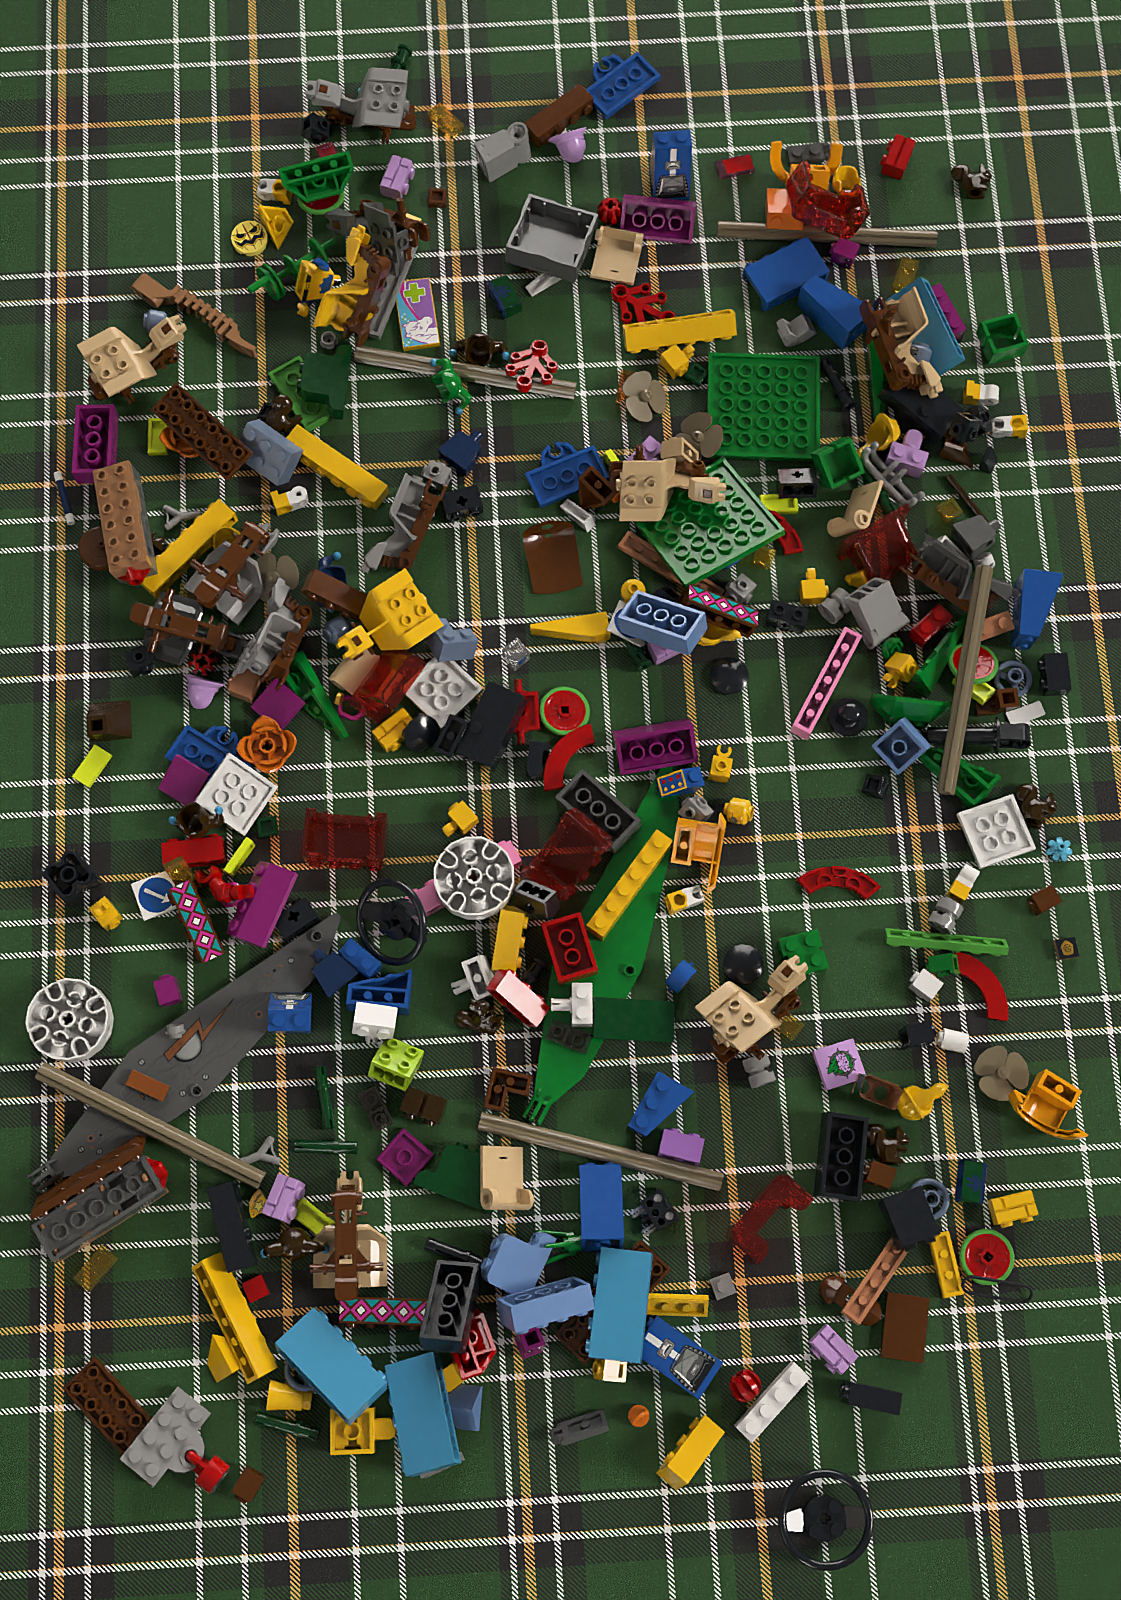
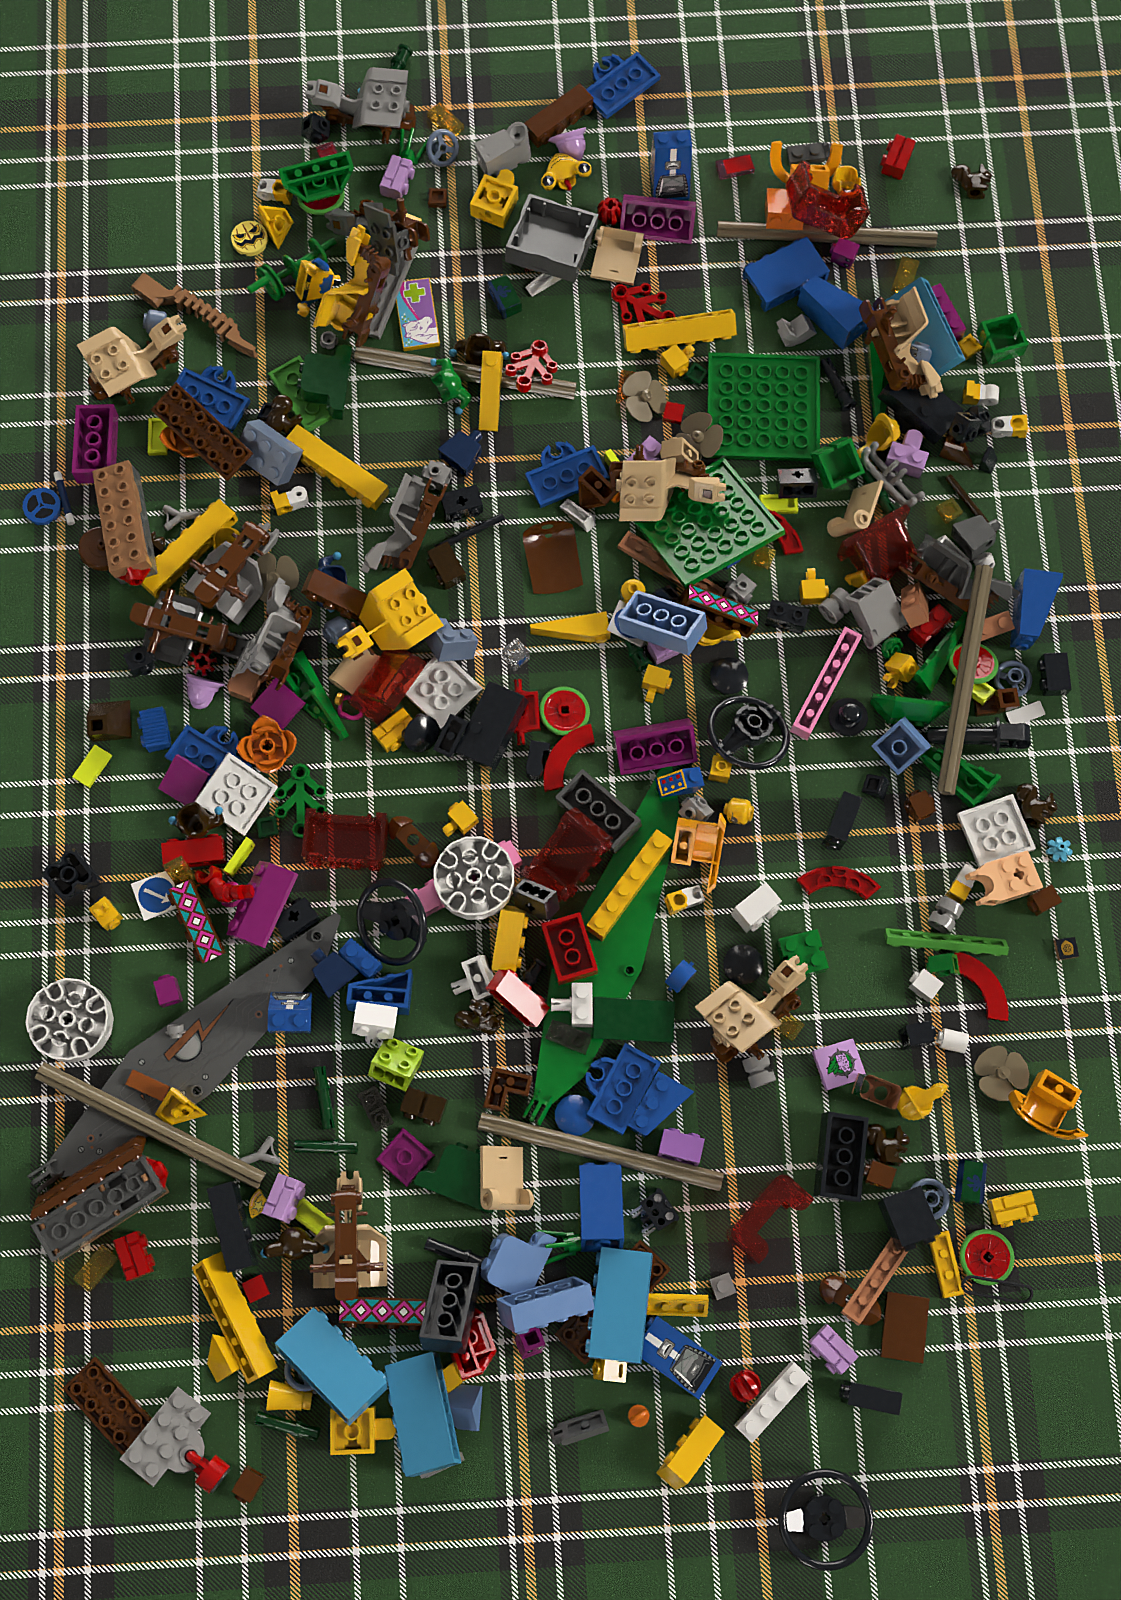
(42, 506): none -> blue tile
(134, 1255): none -> red brick
(155, 729): none -> blue brick
(178, 1108): none -> yellow slope
(216, 395): none -> blue plate
(299, 797): none -> green plant
(409, 153): none -> green plant
(425, 853): none -> reddish brown piece
(434, 146): none -> sand blue piece
(445, 565): none -> dark brown piece
(474, 530): none -> black bar
(490, 390): none -> yellow slope
(495, 198): none -> yellow brick
(563, 172): none -> yellow head
(571, 1115): none -> blue dish
(620, 1087): none -> blue plate
(655, 680): none -> yellow brick
(673, 412): none -> red tile
(749, 729): none -> black piece
(756, 907): none -> white brick
(842, 821): none -> black brick
(914, 605): none -> nougat brick
(920, 805): none -> reddish brown brick
(969, 346): none -> yellow tile
(1007, 879): none -> light nougat brick

